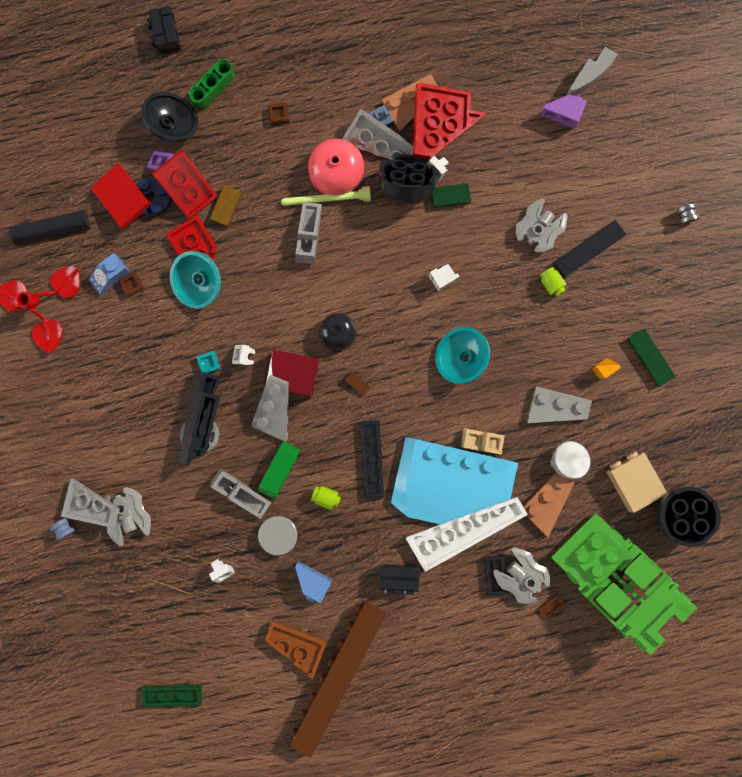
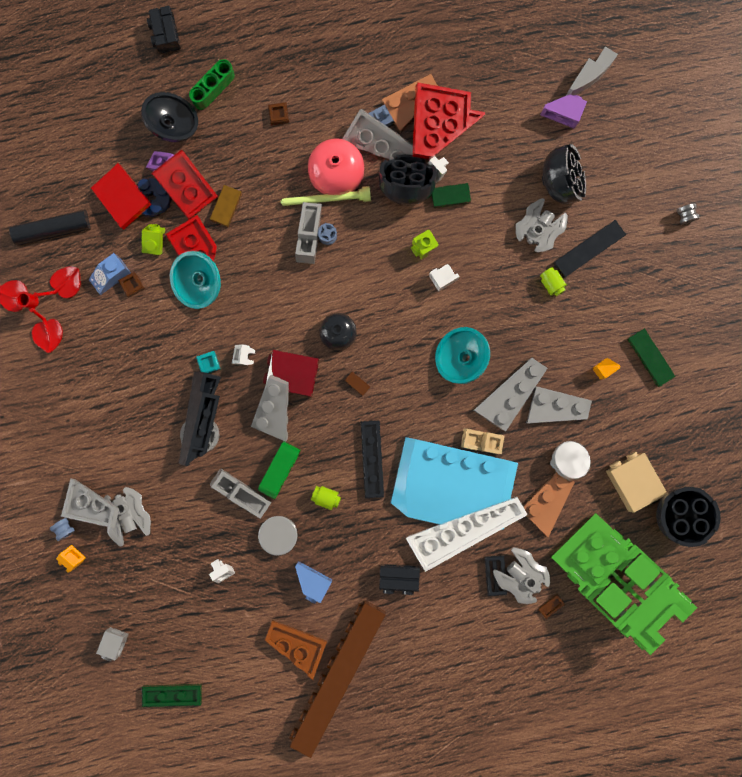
(70, 558): none -> light orange tile
(112, 644): none -> light grey brick
(152, 239): none -> lime bracket
(326, 230): none -> sand blue wheel
(424, 244): none -> lime bracket
(507, 400): none -> light grey wing
(560, 175): none -> black cylinder

